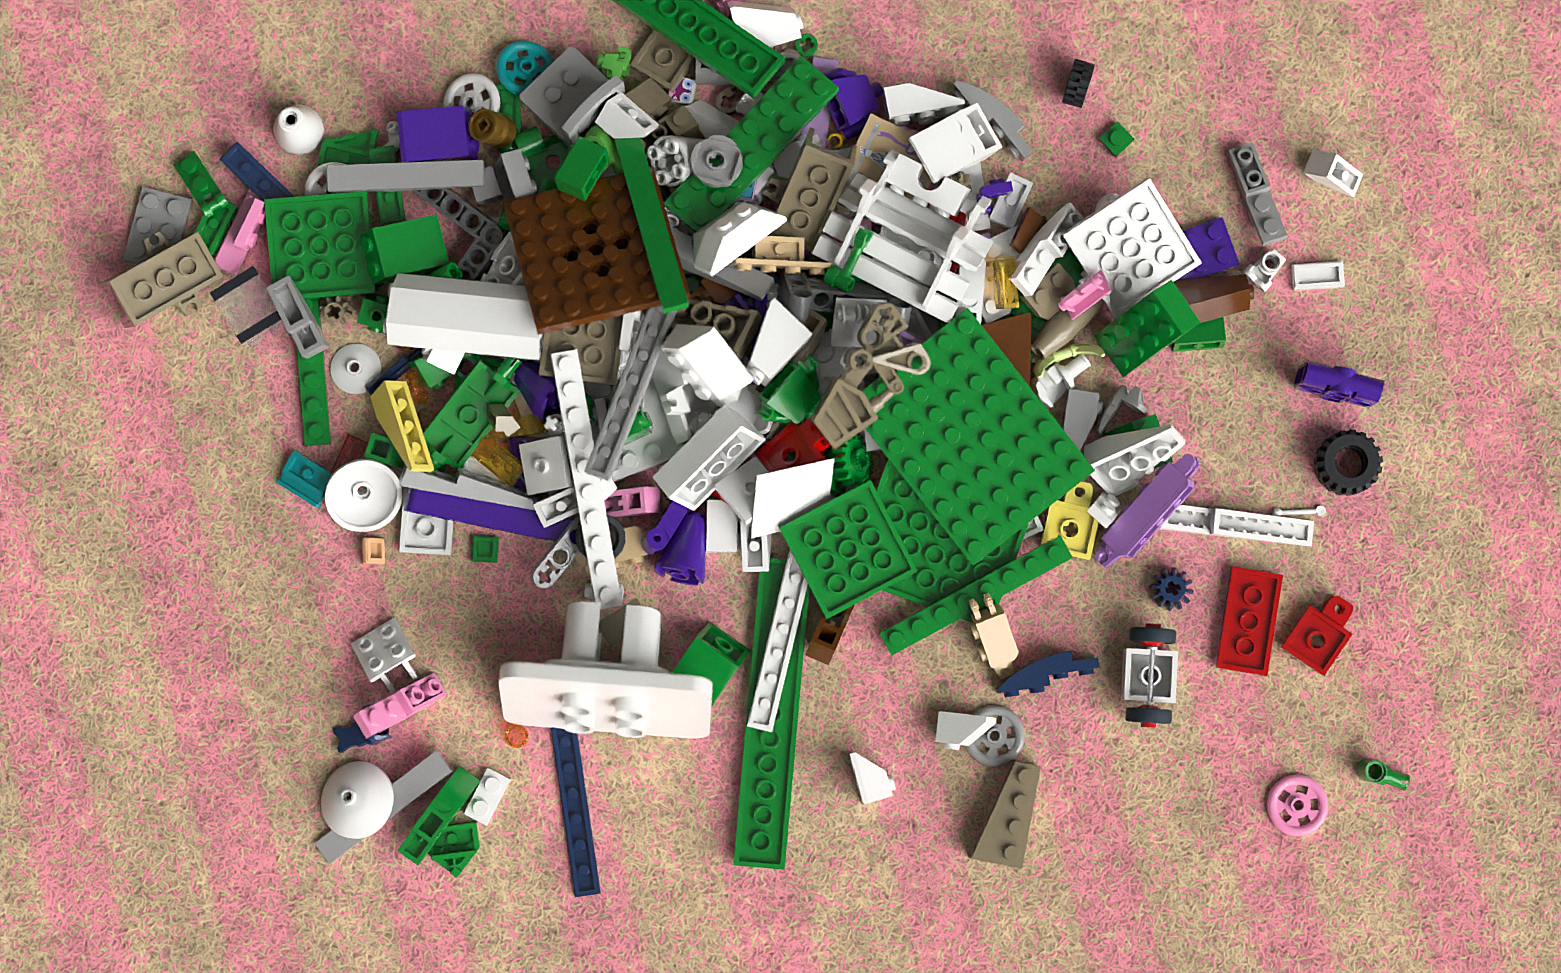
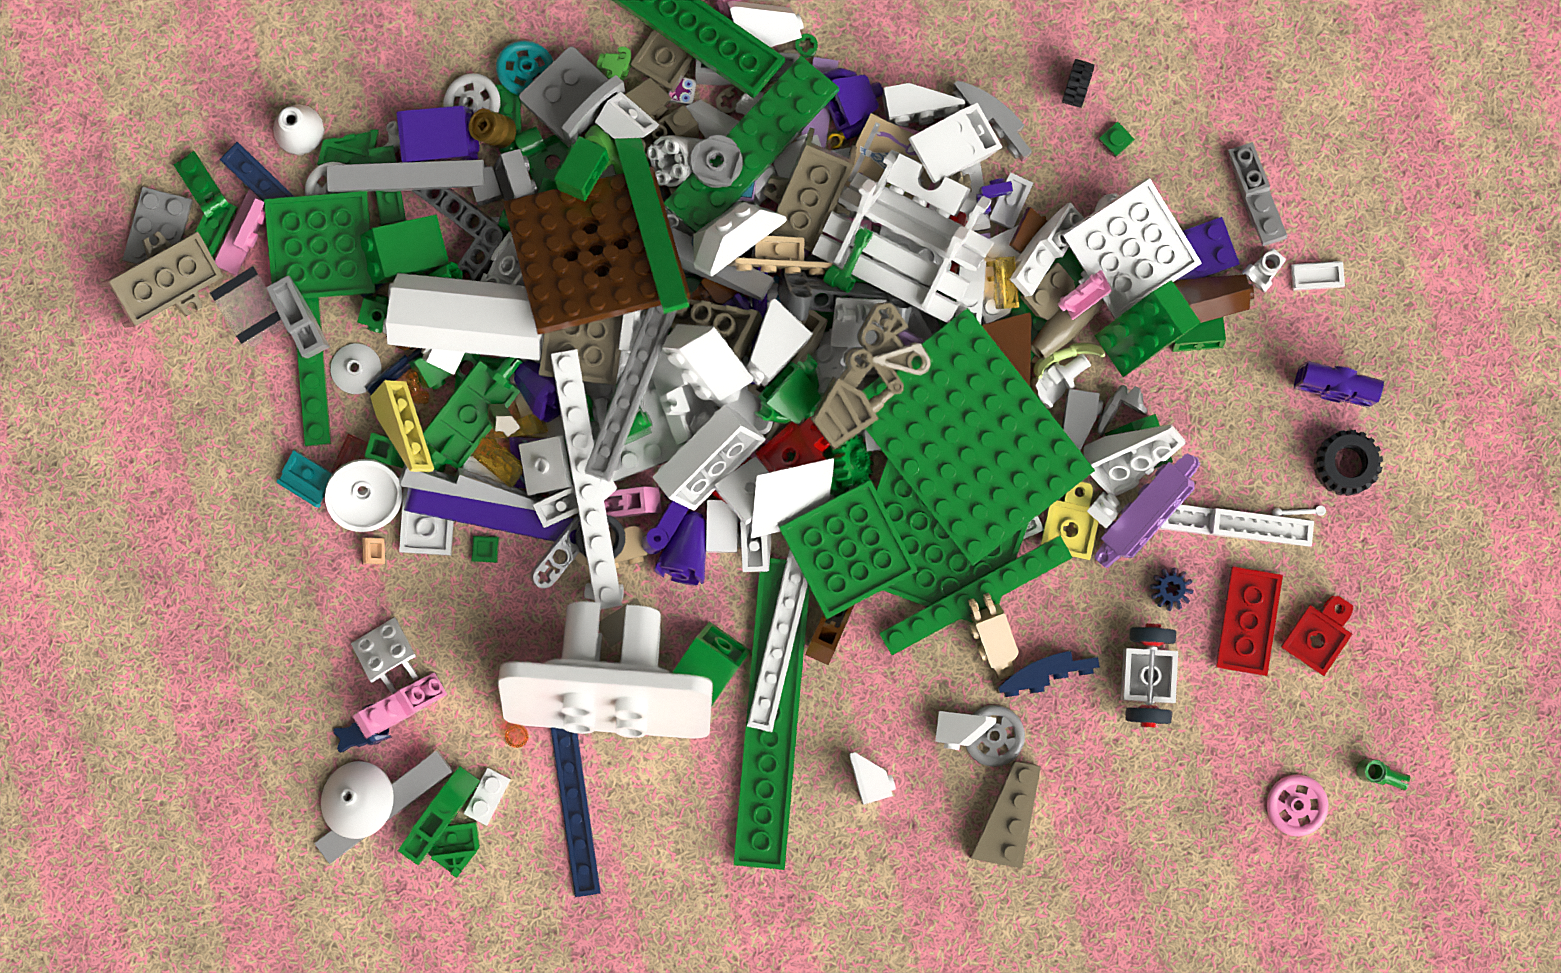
(337, 316): dark tan gear -> none
(554, 424): white axle -> none
(1333, 172): white slope -> none

